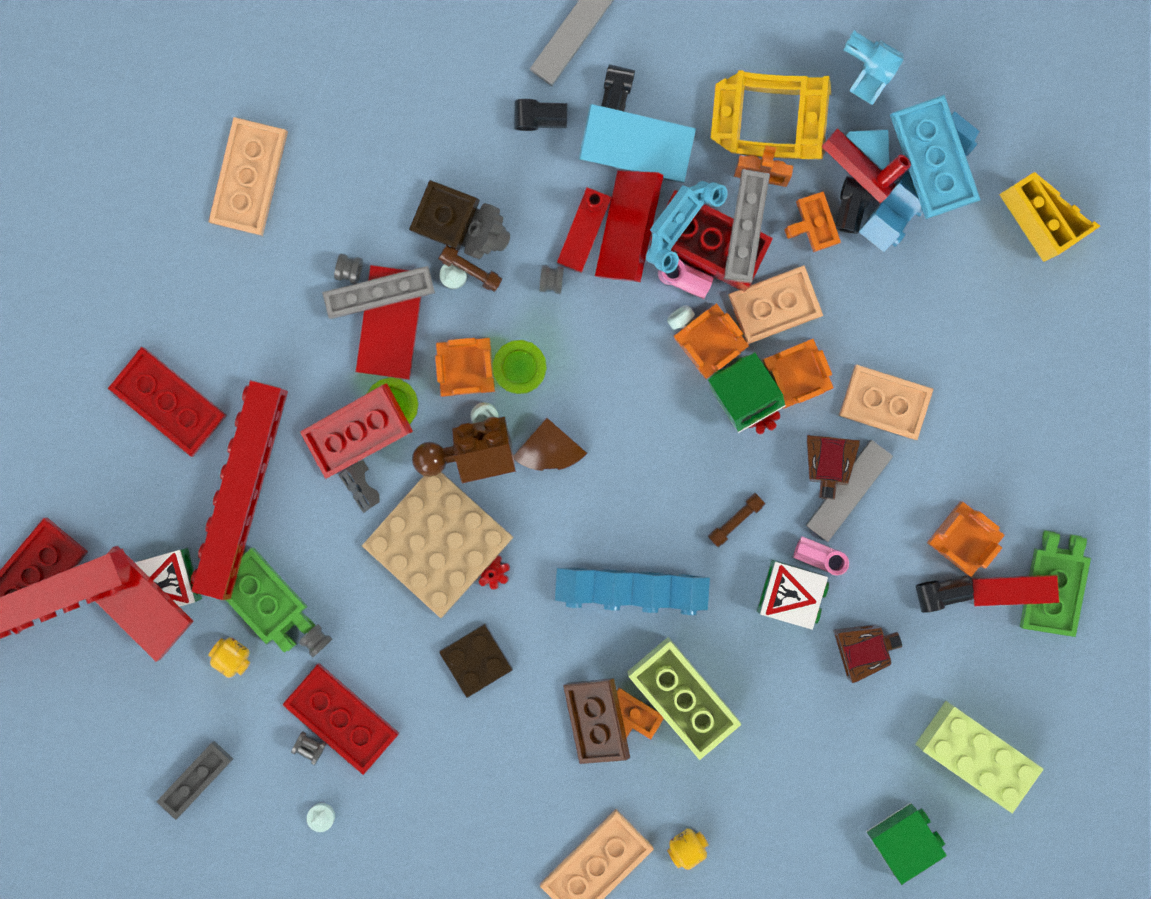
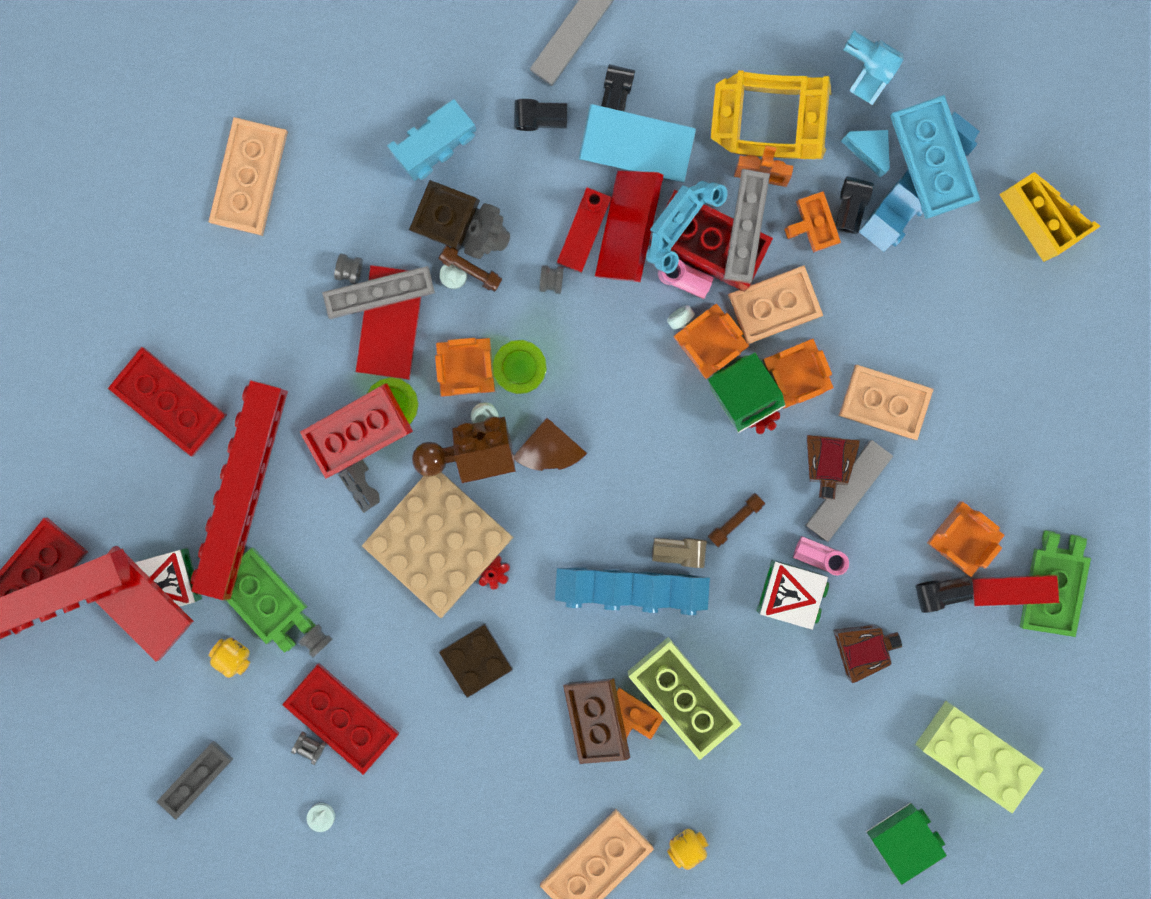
(433, 140): none -> medium azure wedge
(684, 552): none -> dark tan piece
(862, 169): red piece -> none

